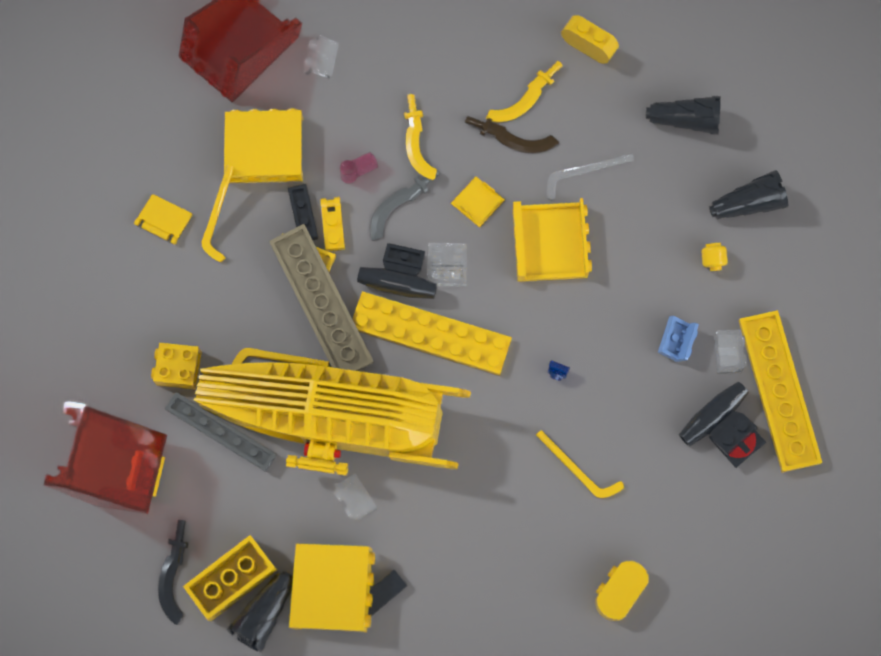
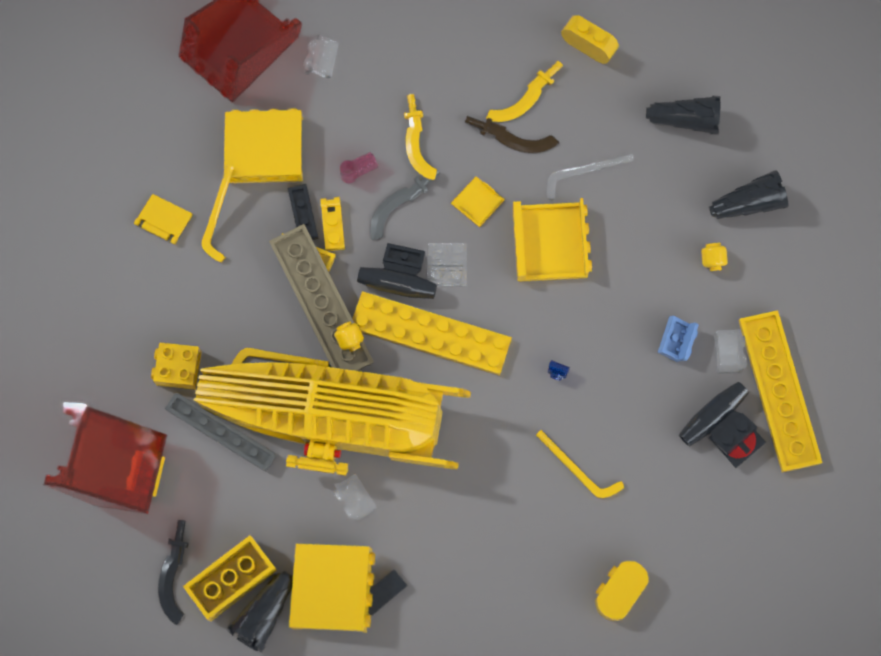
(349, 336): none -> yellow head

